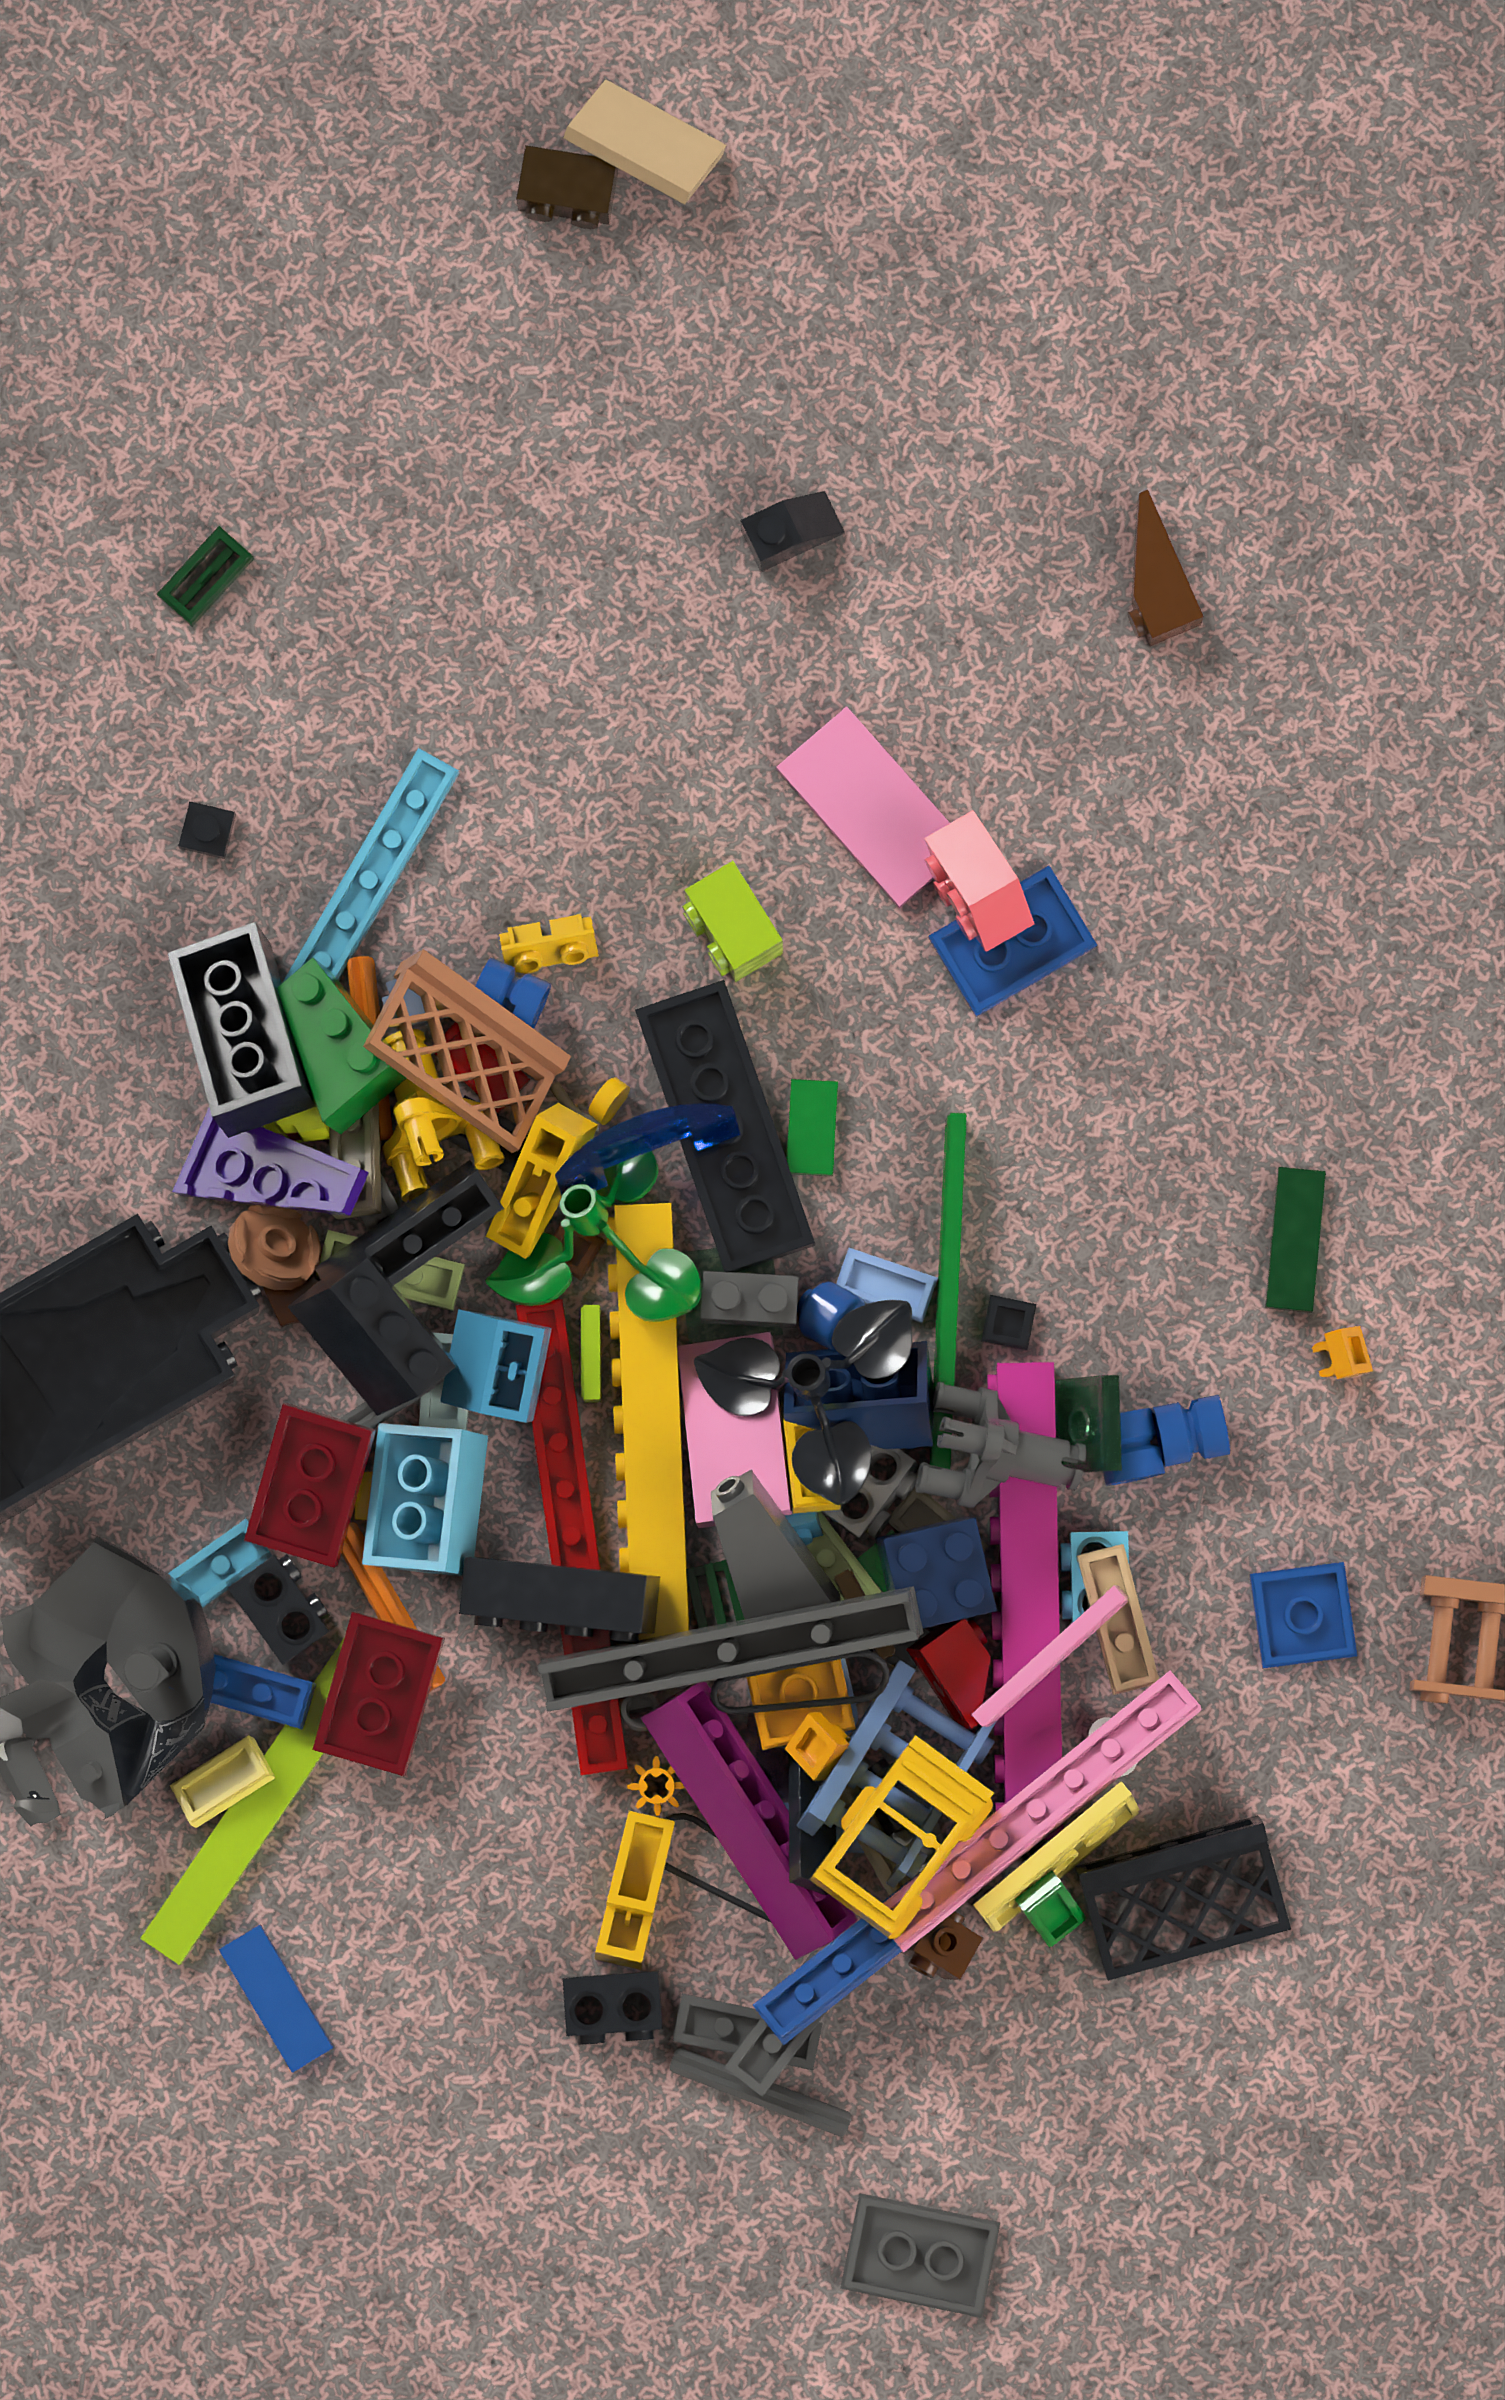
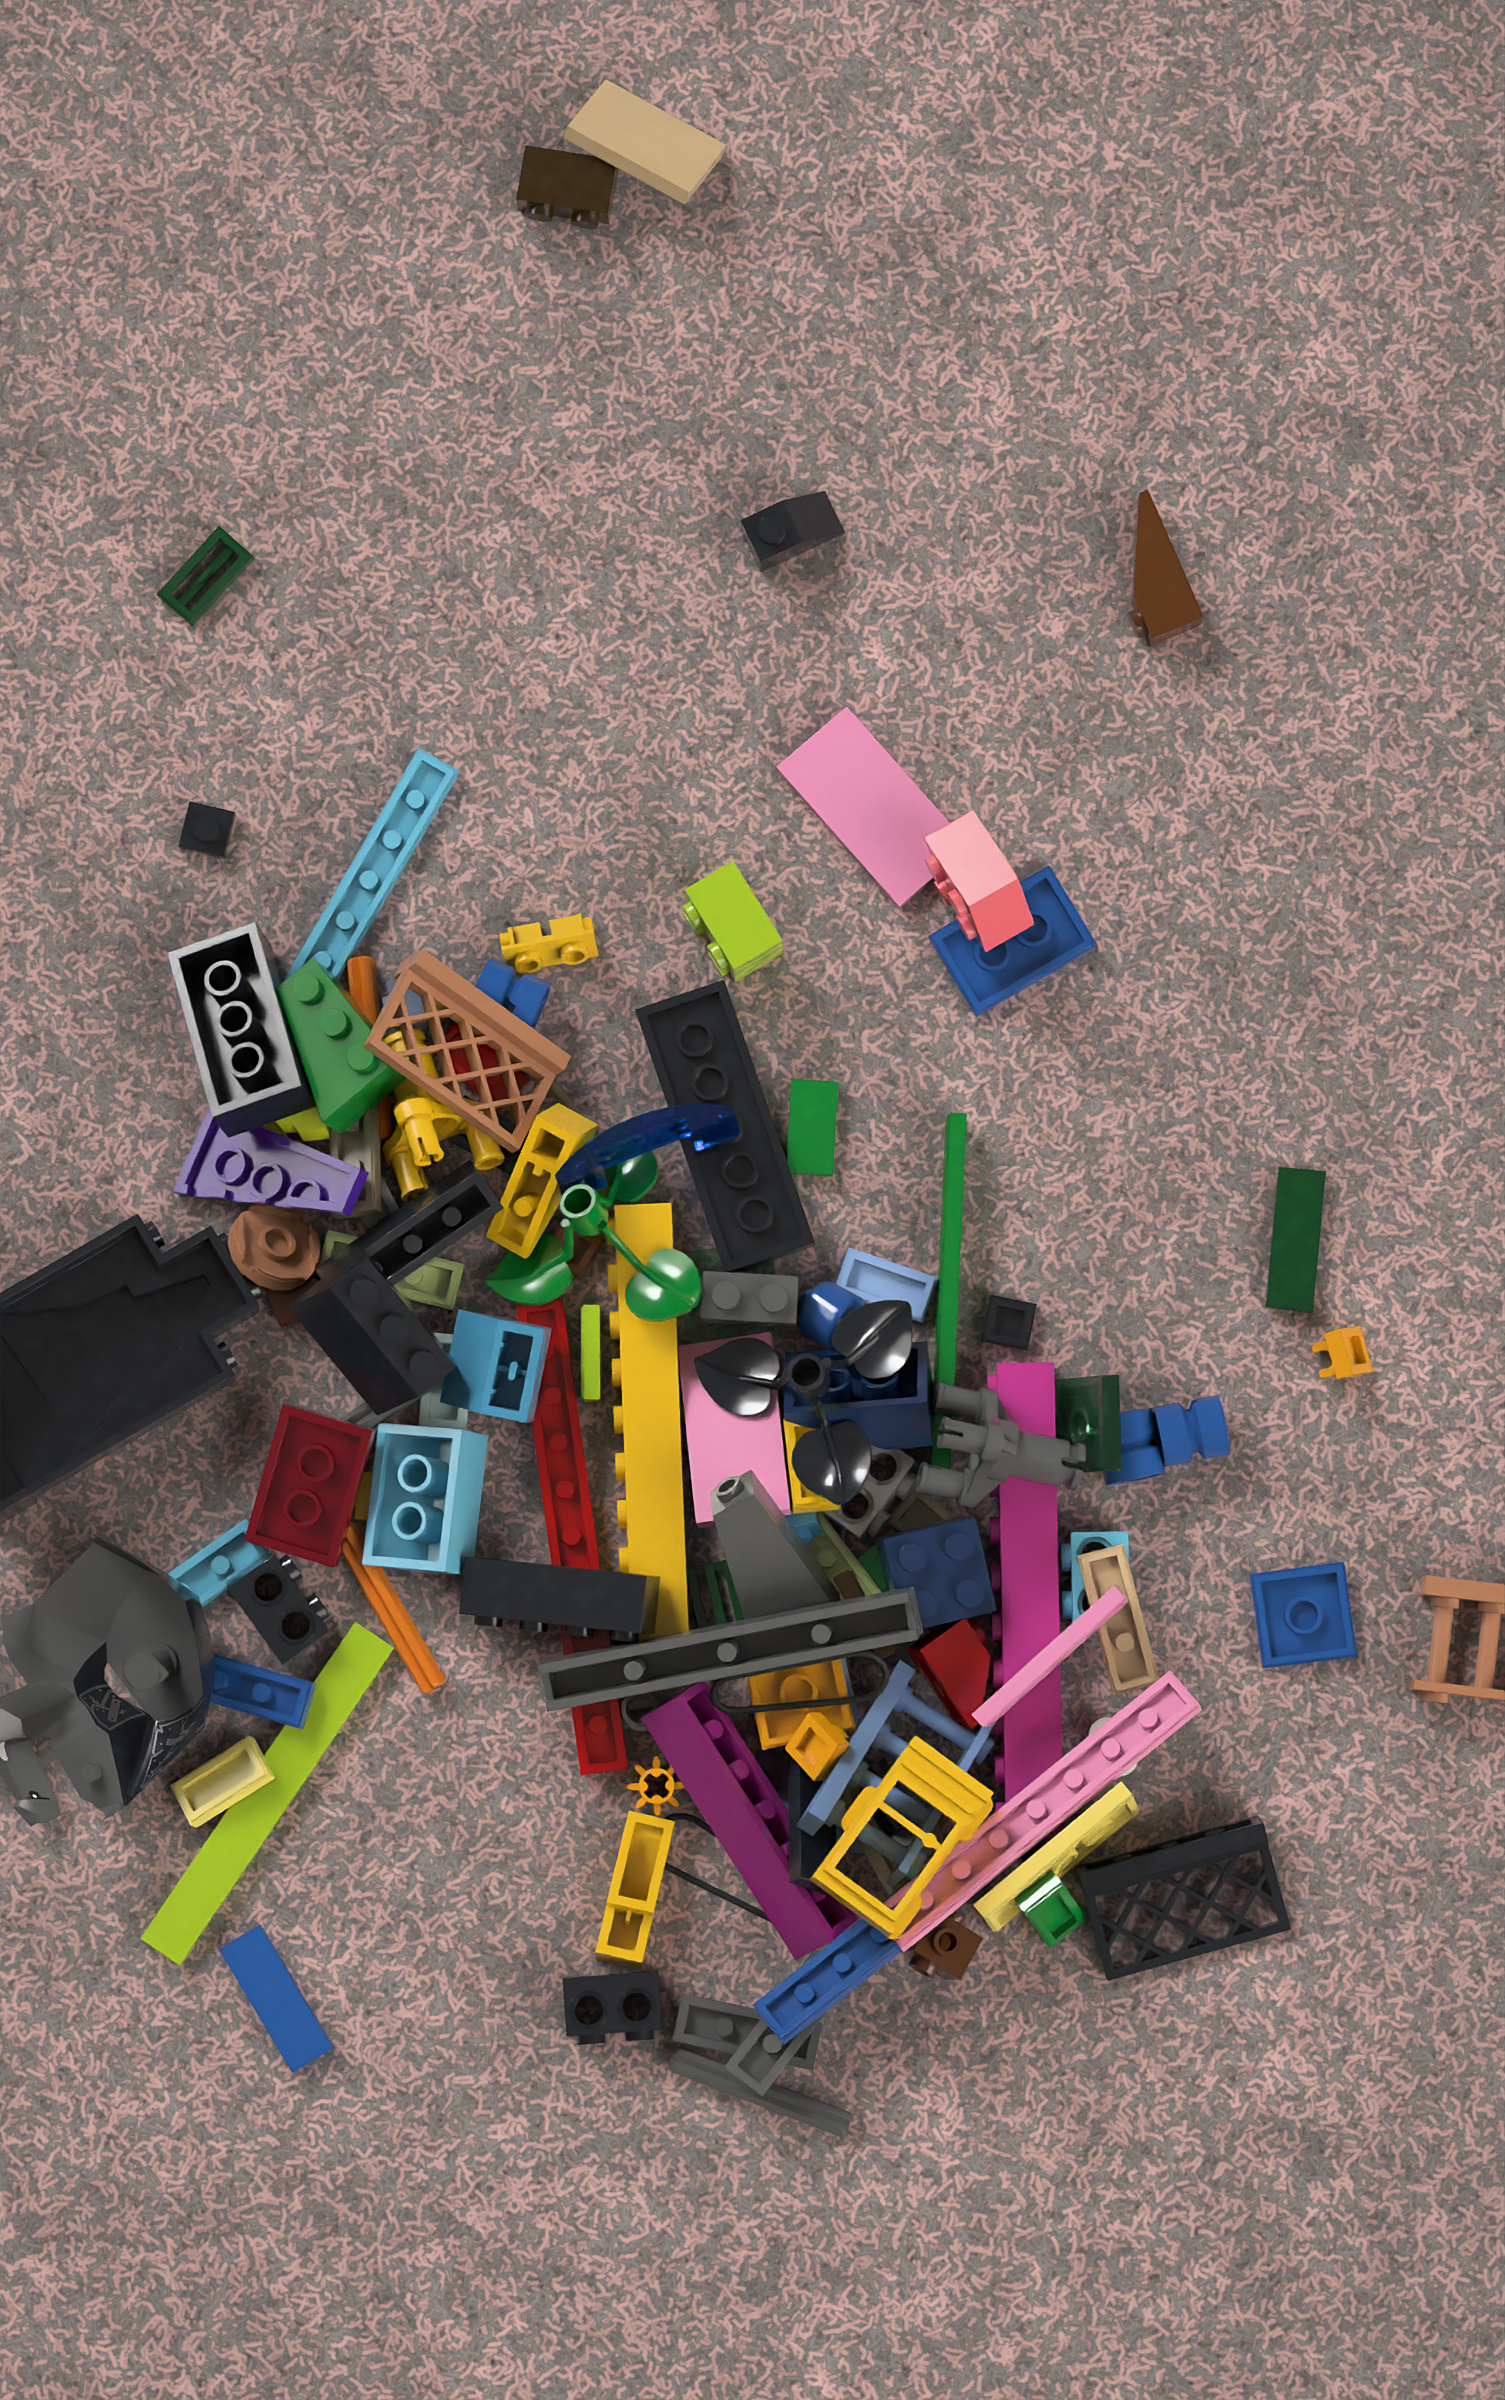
(378, 1693): dark red plate -> none
(608, 1100): yellow tile -> none
(920, 2255): dark grey tile -> none

